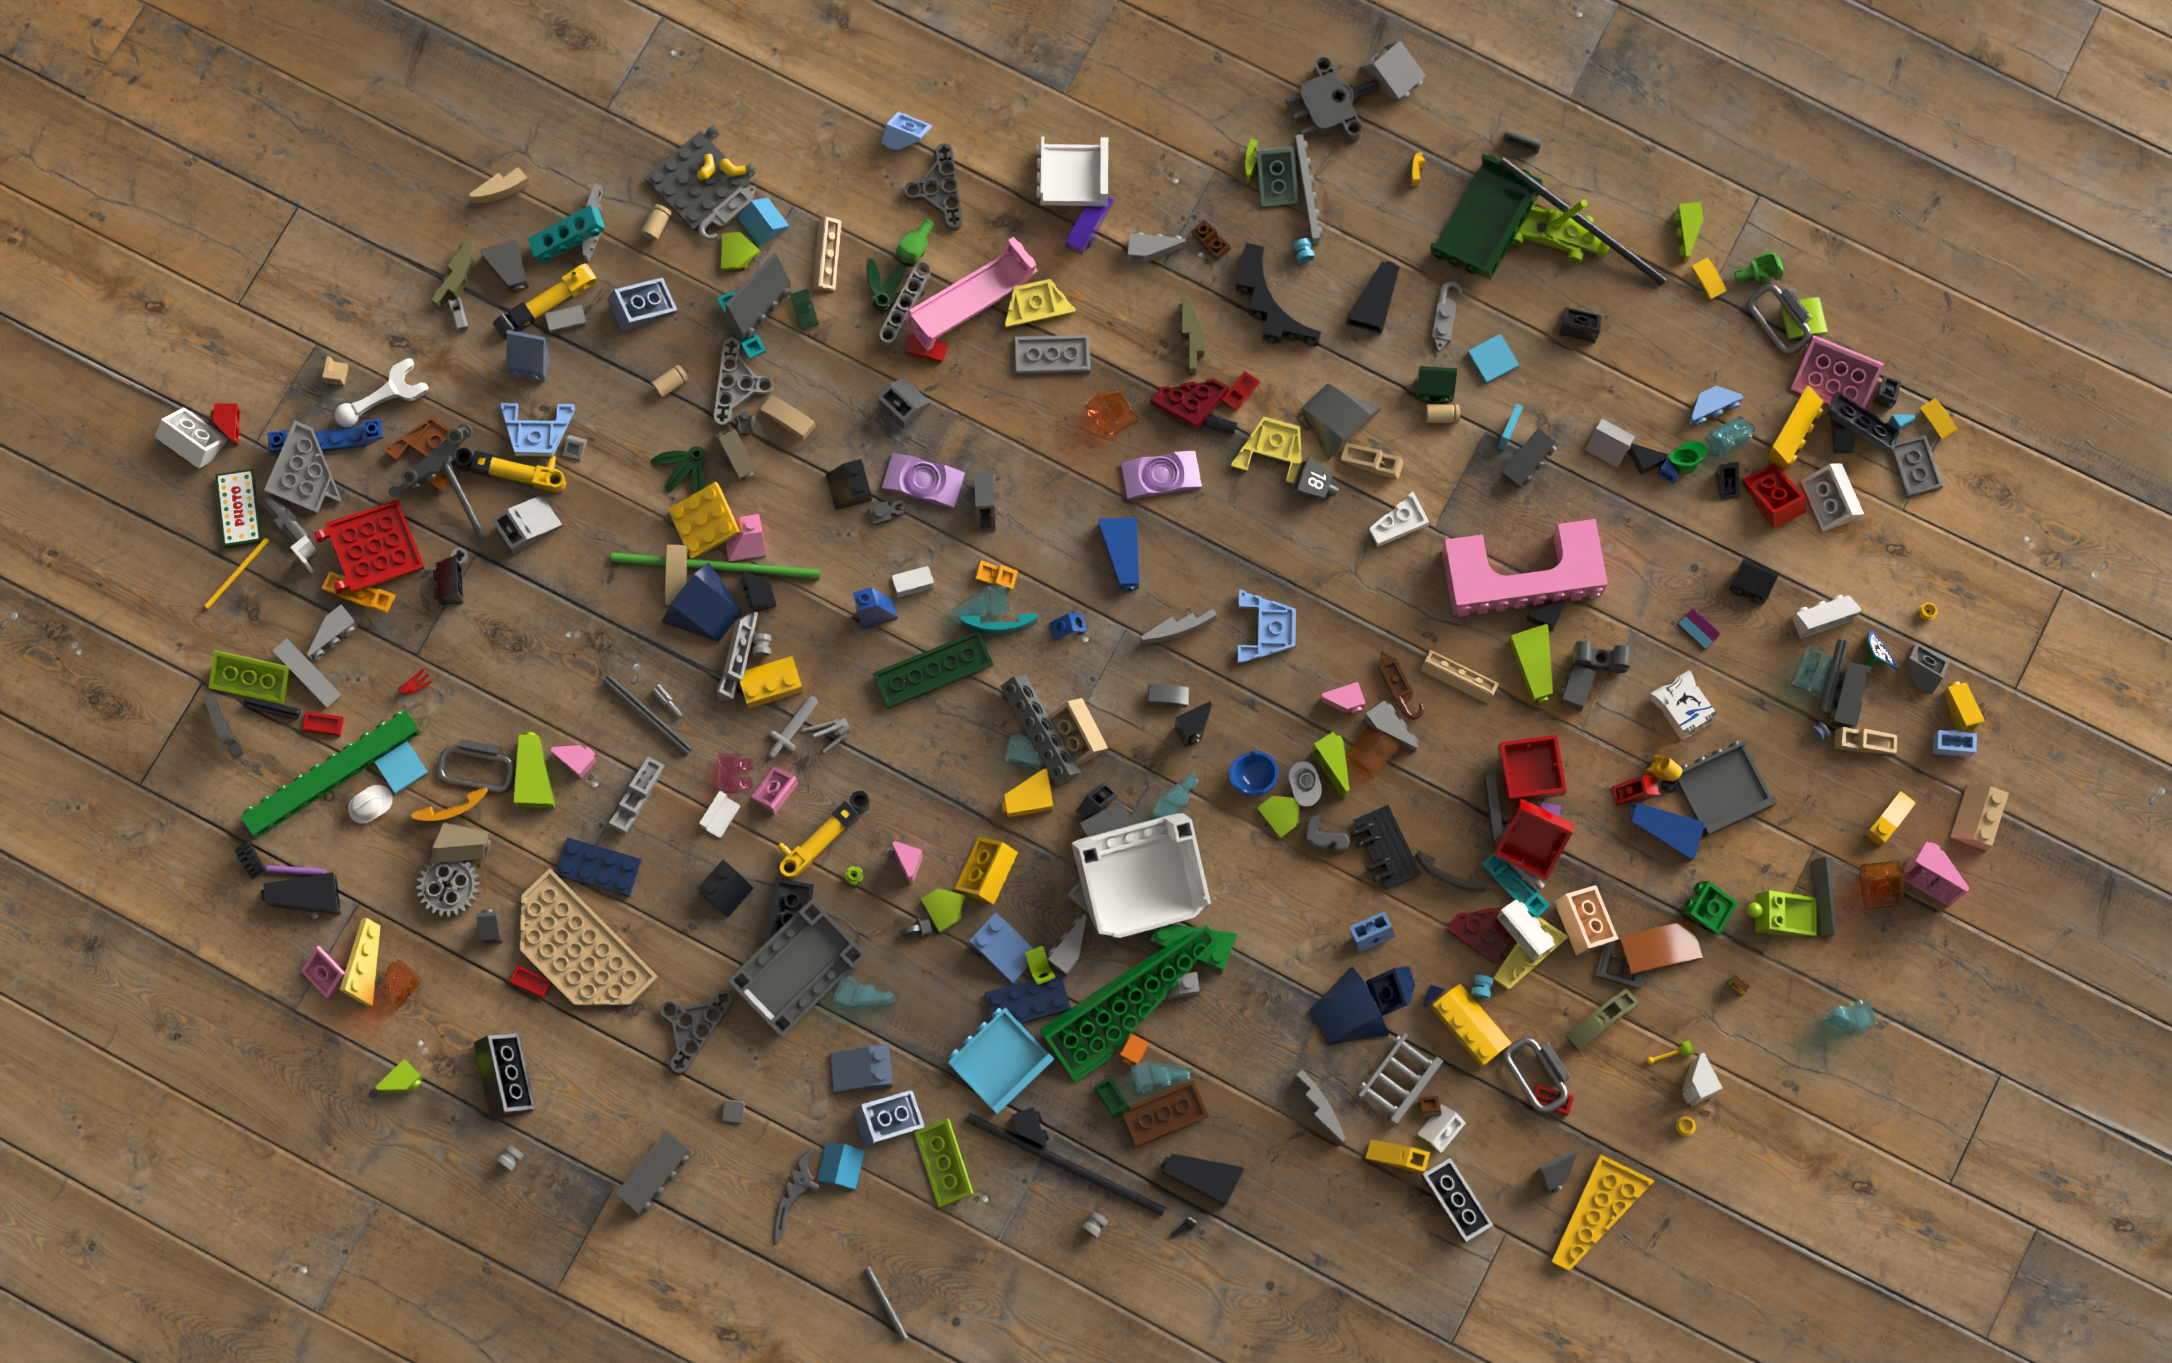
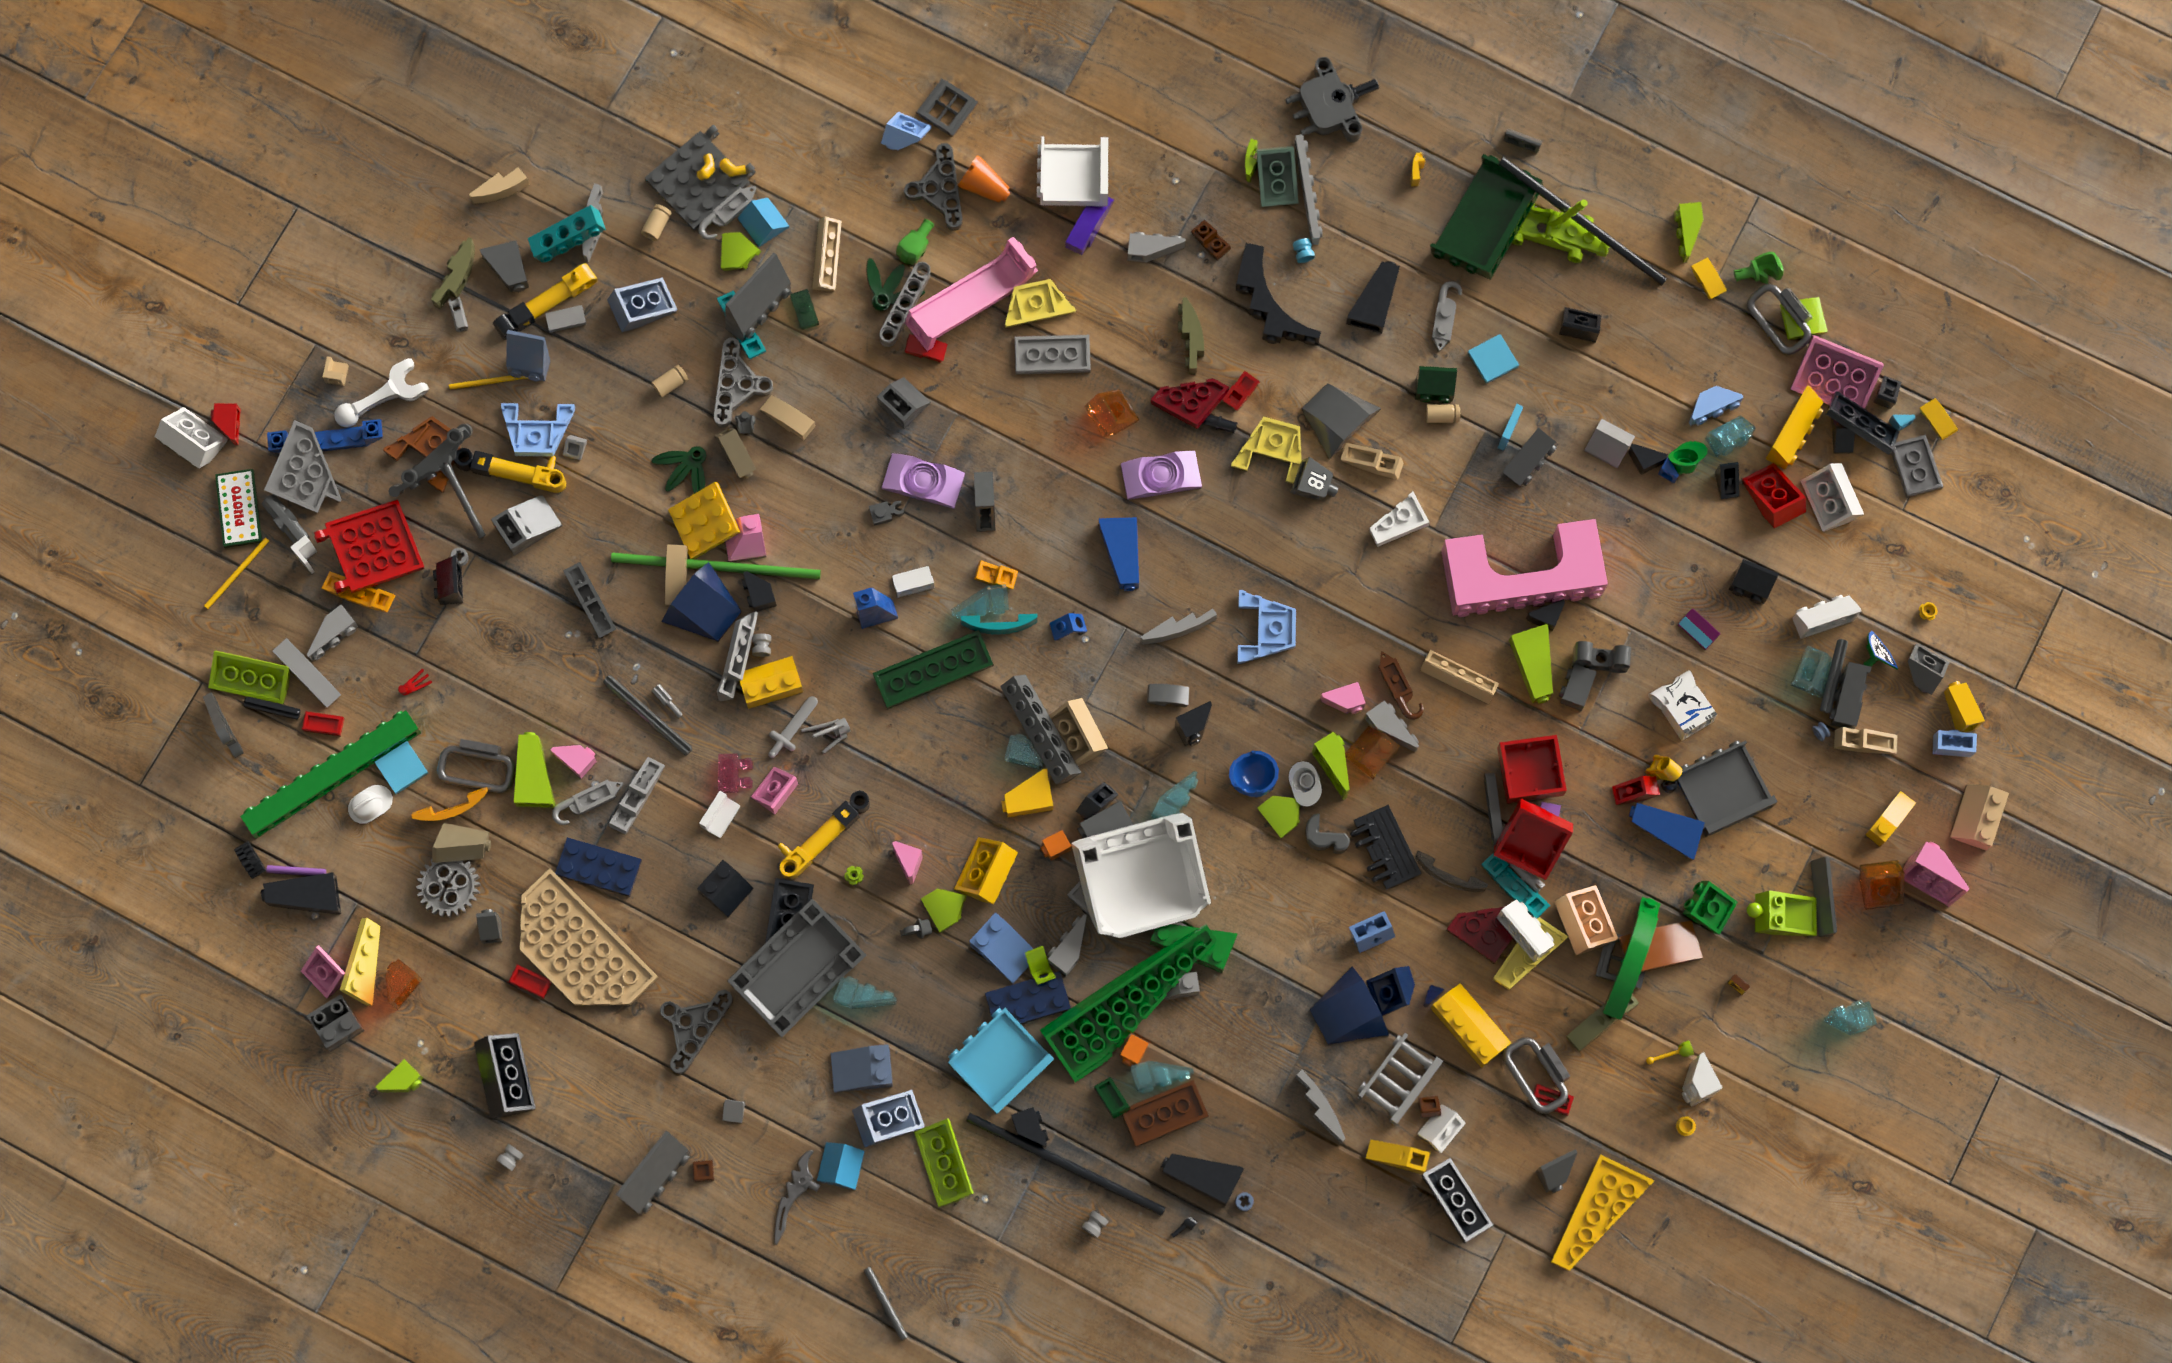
(335, 1023): none -> dark grey slope
(484, 382): none -> yellow axle
(588, 799): none -> light grey plate
(589, 600): none -> dark grey slope
(703, 1171): none -> reddish brown tile
(849, 484): black slope -> none
(934, 98): none -> dark grey piece
(984, 181): none -> orange cone
(1055, 845): none -> orange brick
(1238, 1202): none -> sand blue bush
(1394, 70): light grey slope -> none
(1482, 986): medium azure wheel -> none
(1633, 958): none -> green arch

